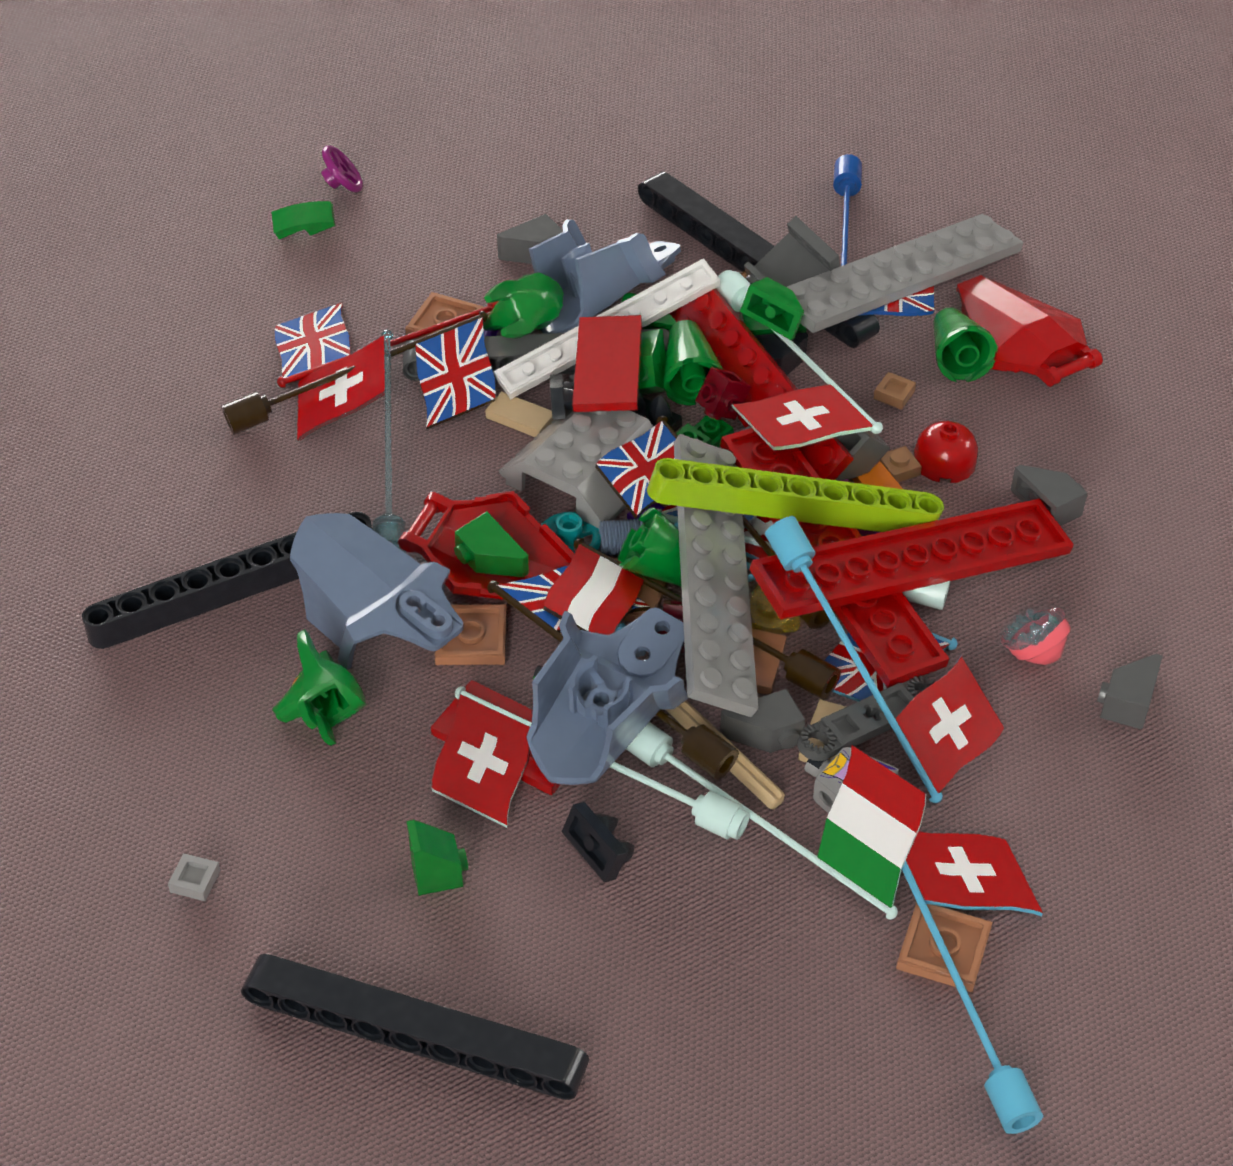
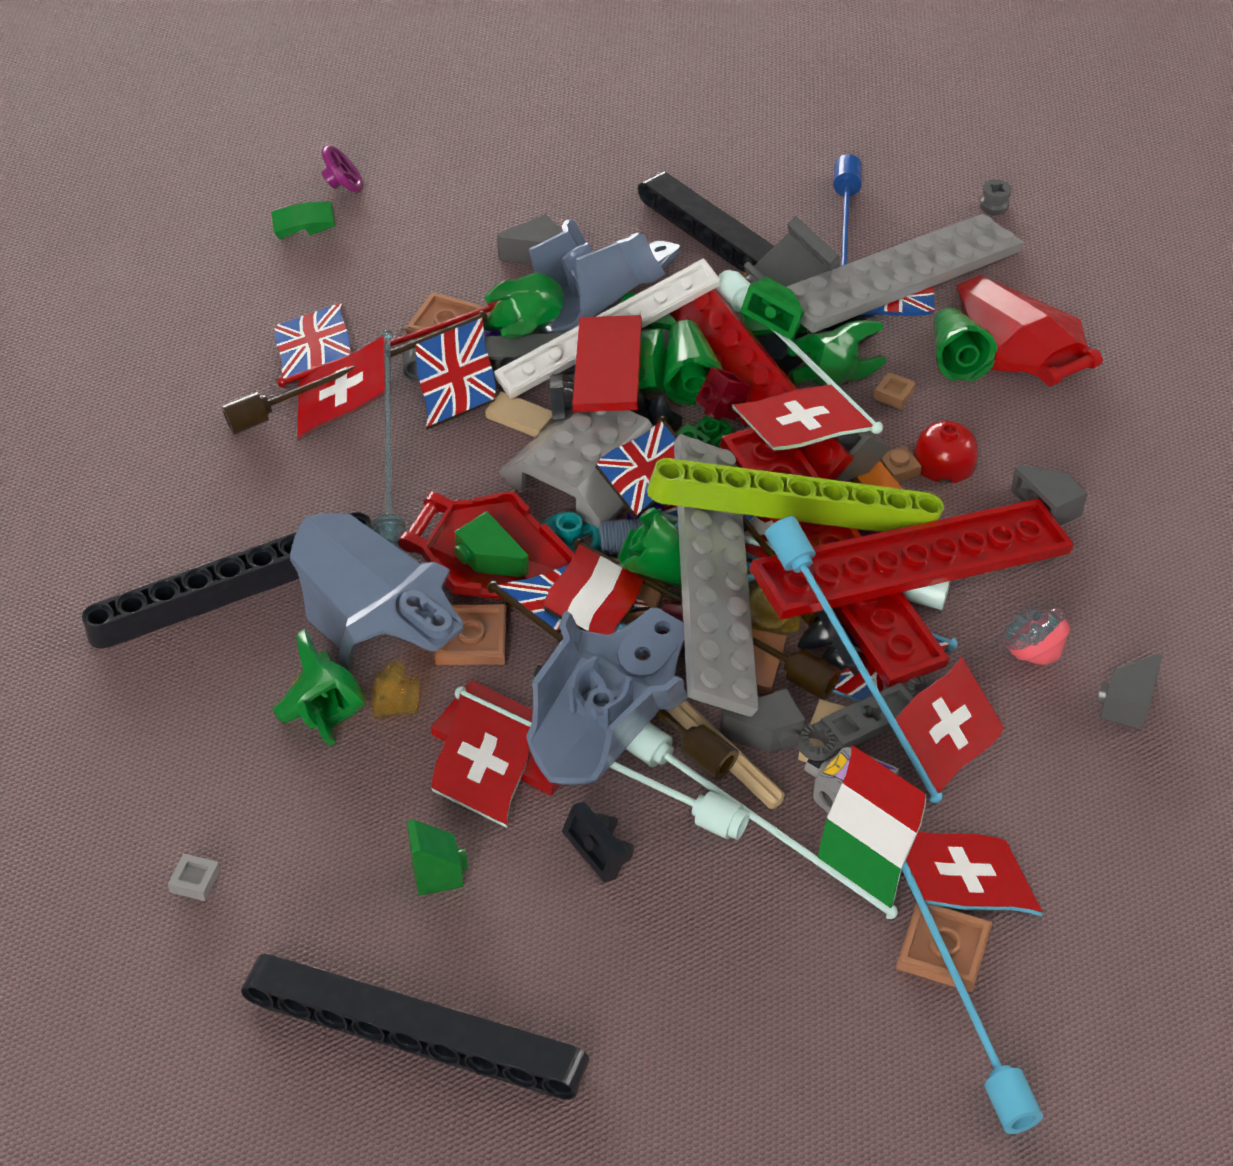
(393, 692): none -> clear yellow piece
(823, 633): none -> black tile
(837, 354): none -> green piece
(995, 197): none -> dark grey wheel

